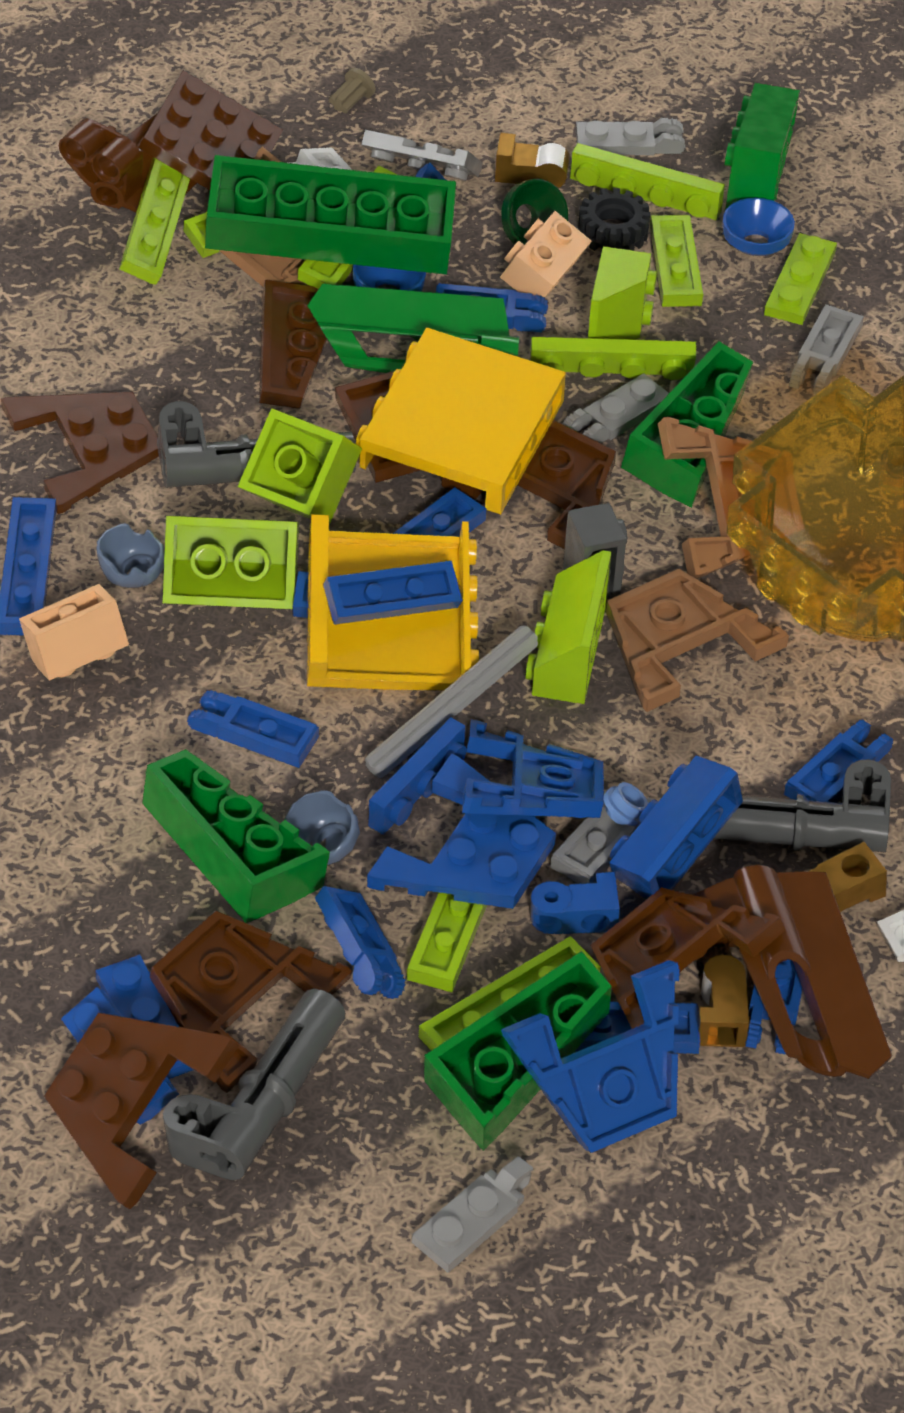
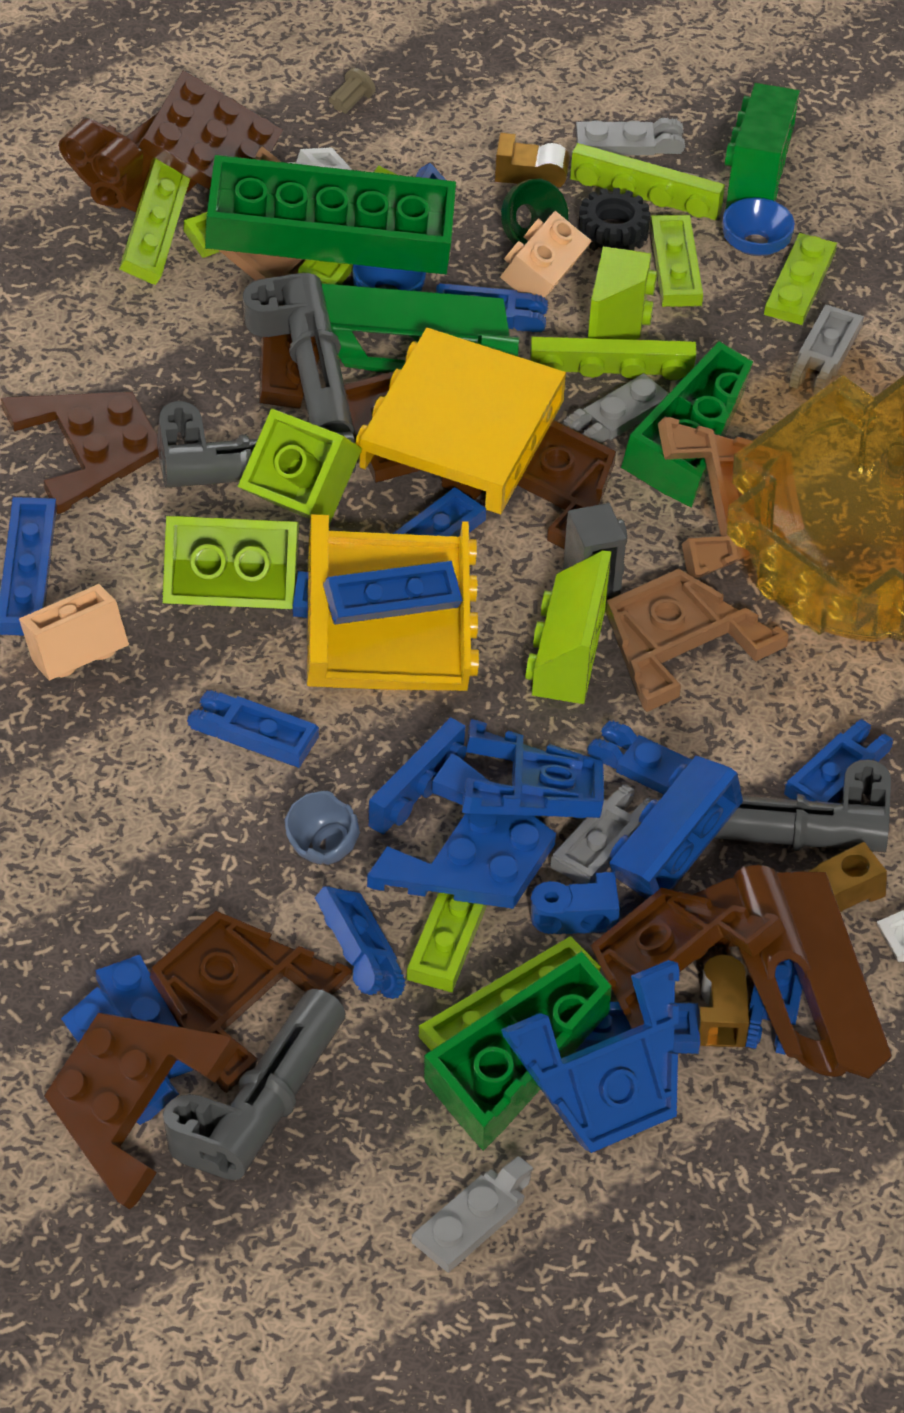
(122, 549): sand blue hair -> none
(230, 839): green wedge -> none
(303, 317): none -> dark grey piece
(387, 146): light grey wing -> none
(451, 701): light grey axle -> none
(625, 804): medium blue plate -> none
(642, 762): none -> blue hinge

